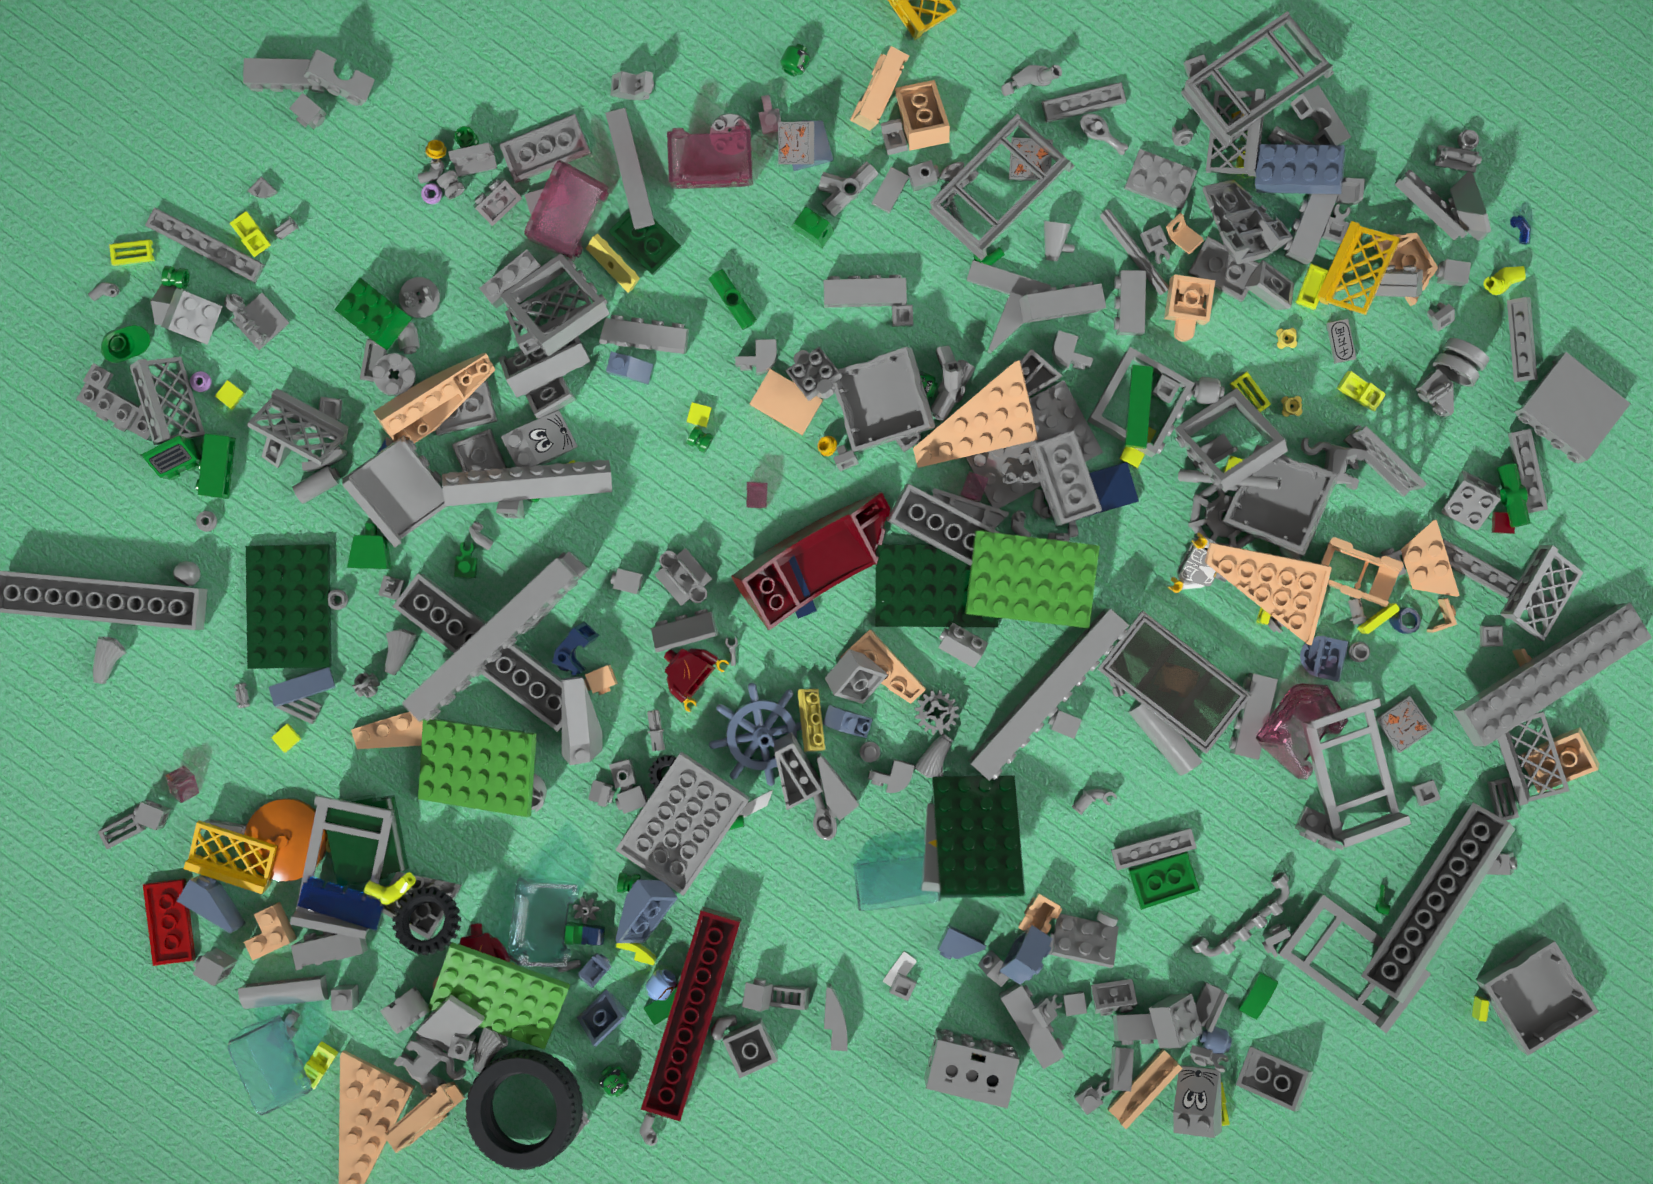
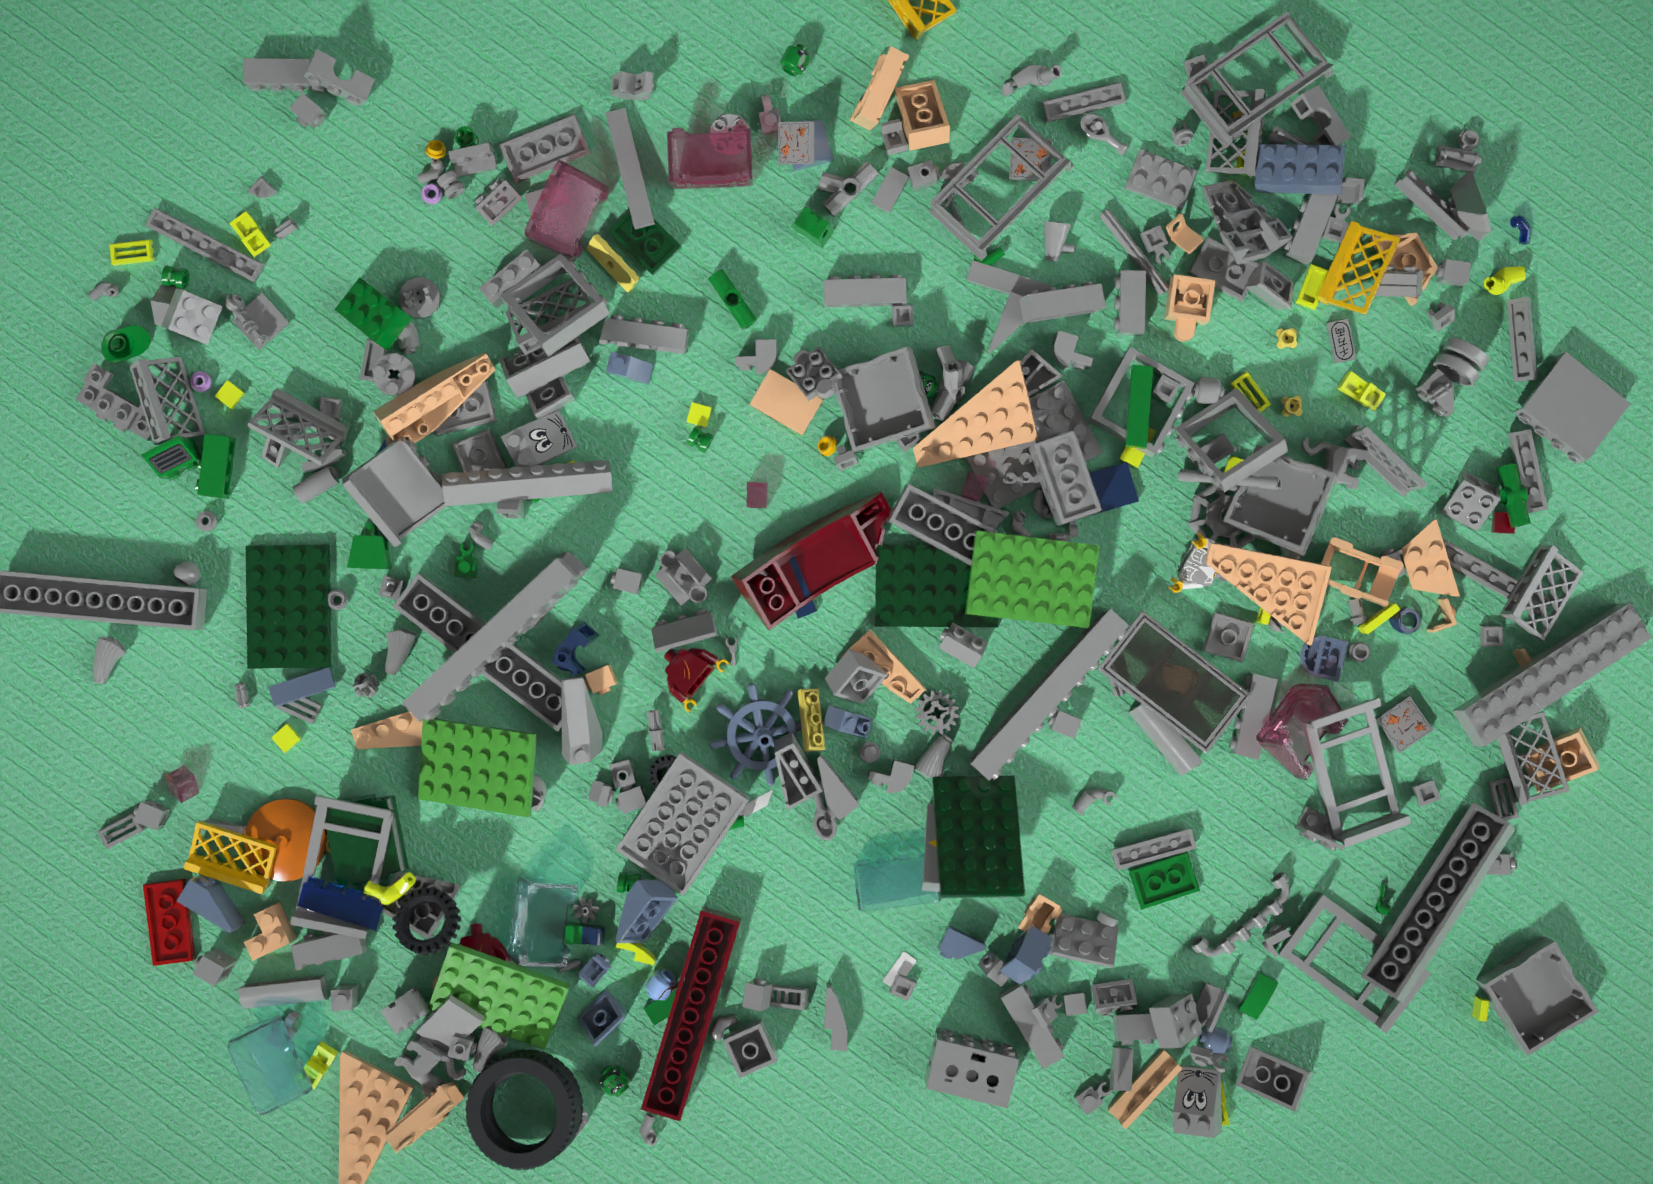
(1228, 637): none -> light grey tile

